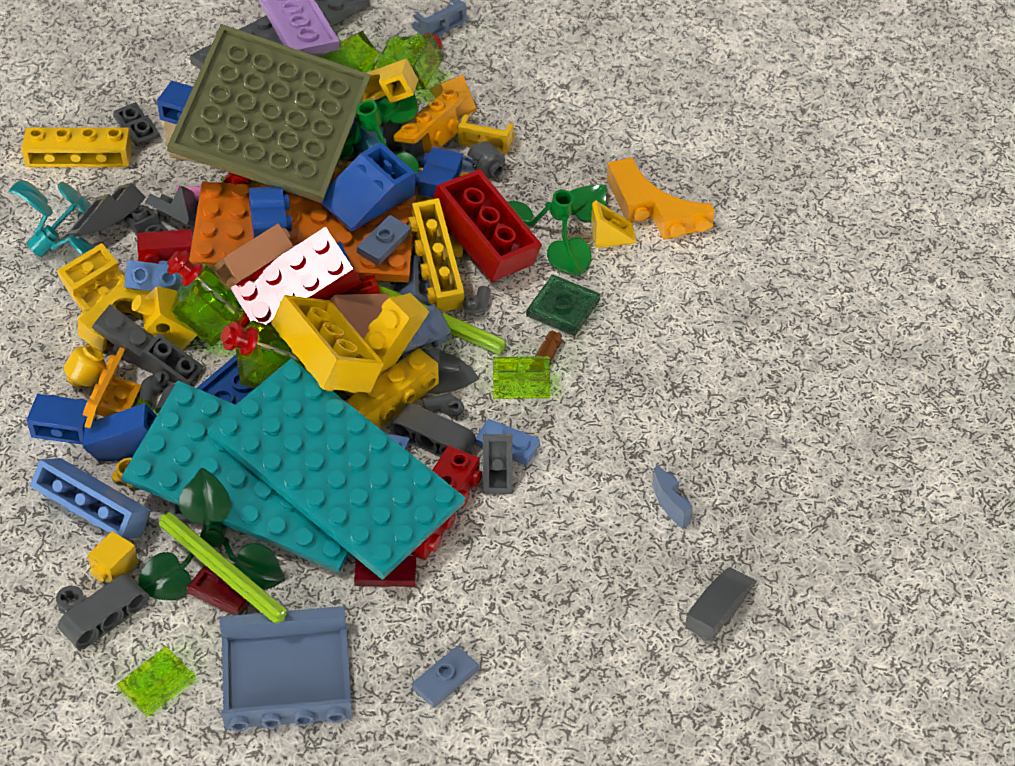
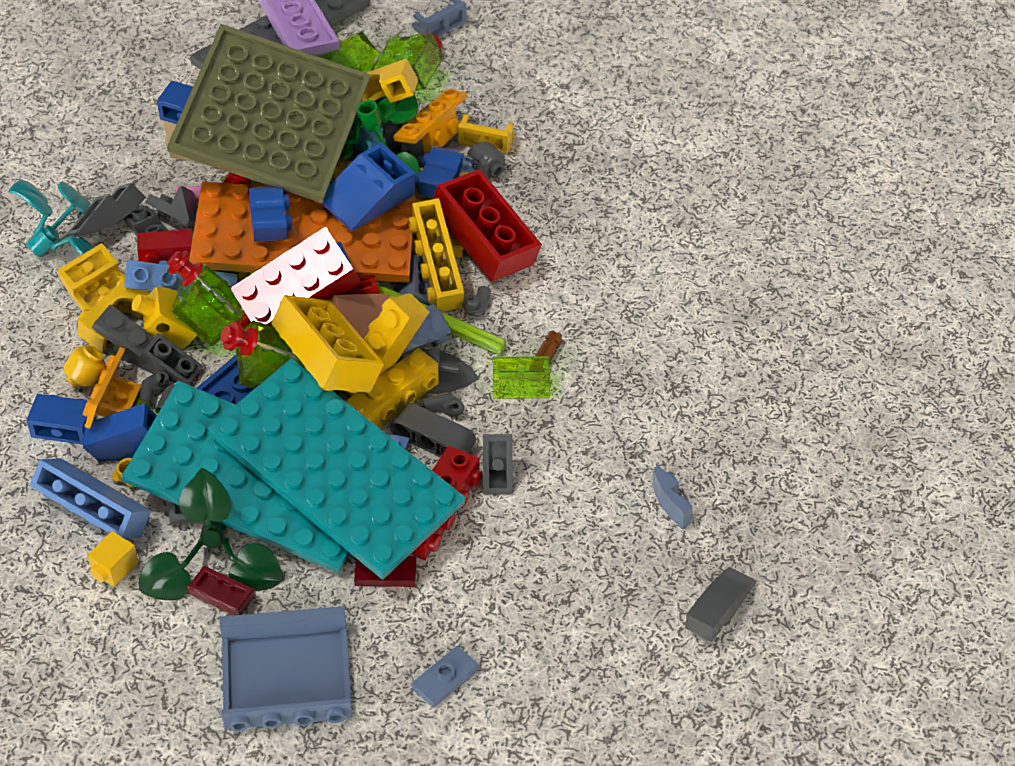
(68, 592): dark grey bush -> none
(77, 147): yellow brick -> none
(103, 611): dark grey beam -> none
(140, 126): dark grey slope -> none
(156, 681): clear neon green plate -> none
(223, 568): lime axle -> none
(252, 256): nougat brick -> none
(384, 240): sand blue plate -> none
(458, 83): light orange slope -> none
(522, 444): medium blue plate -> none
(563, 305): clear green plate -> none
(573, 254): green plant -> none
(610, 228): yellow slope -> none
(643, 200): light orange arch -> none

